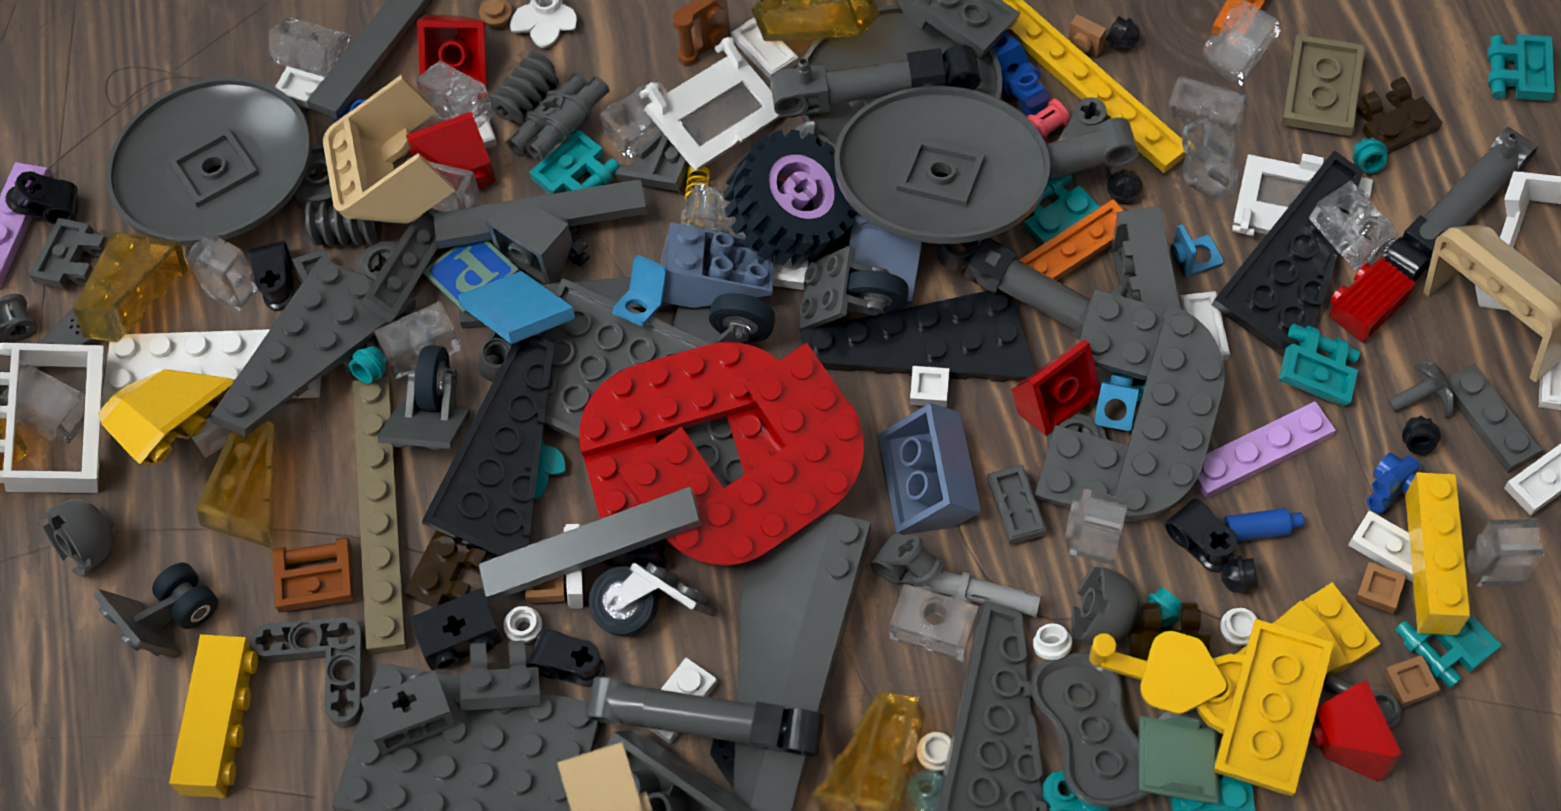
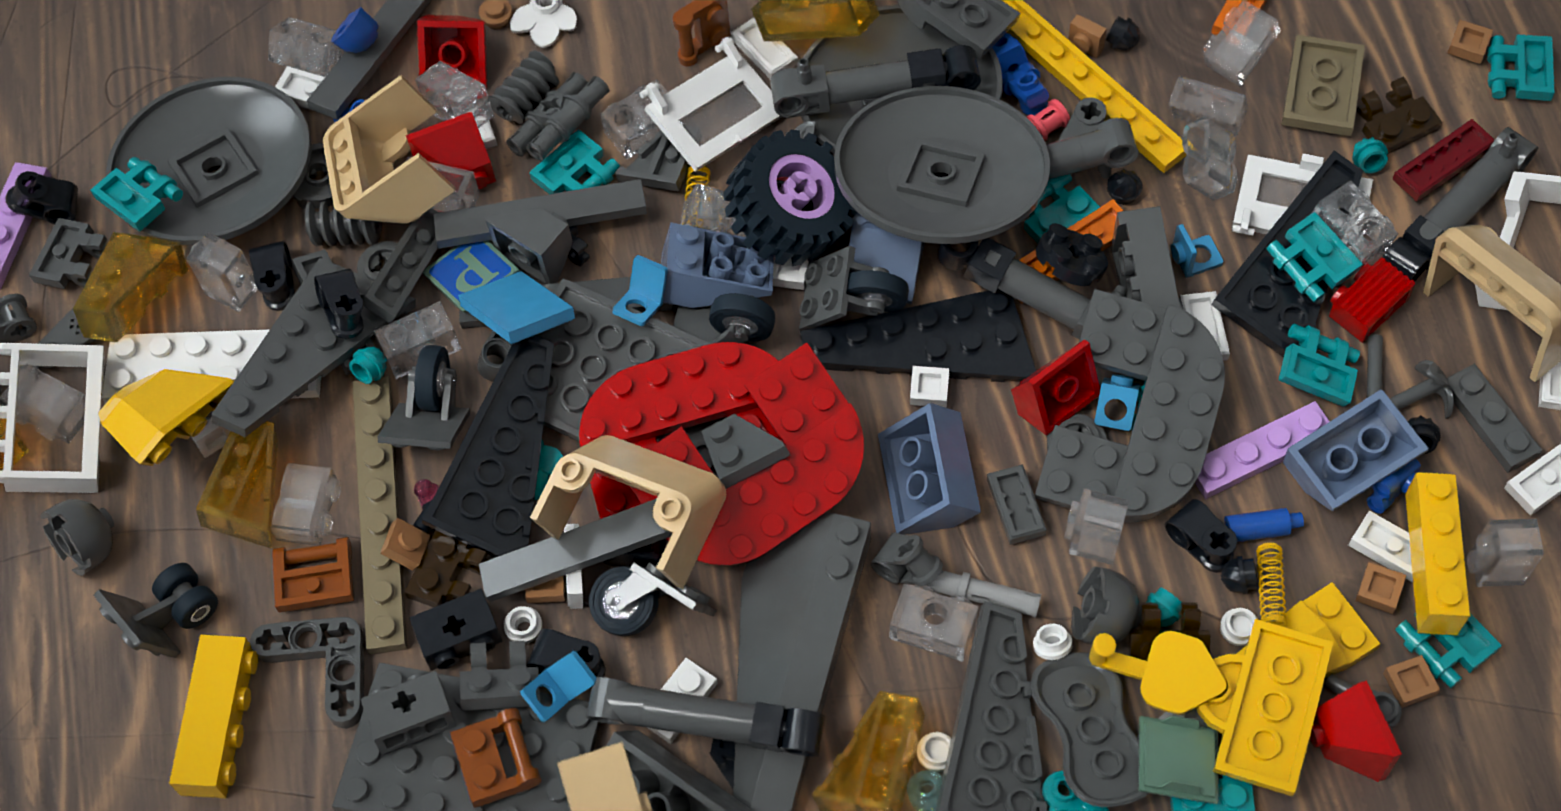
(129, 199): none -> teal plate
(305, 504): none -> clear brick
(341, 302): none -> black piece
(356, 32): none -> blue piece
(405, 544): none -> medium nougat plate
(425, 491): none -> clear pink arm
(482, 762): none -> dark orange plate
(564, 680): none -> dark azure bracket
(685, 502): none -> tan windscreen
(741, 449): none -> dark grey wing
(1073, 255): none -> black plate
(1265, 560): none -> yellow piece
(1322, 251): none -> teal plate
(1353, 451): none -> sand blue slope
(1374, 364): none -> dark grey bar
(1443, 160): none -> dark red plate
(1470, 41): none -> medium nougat plate

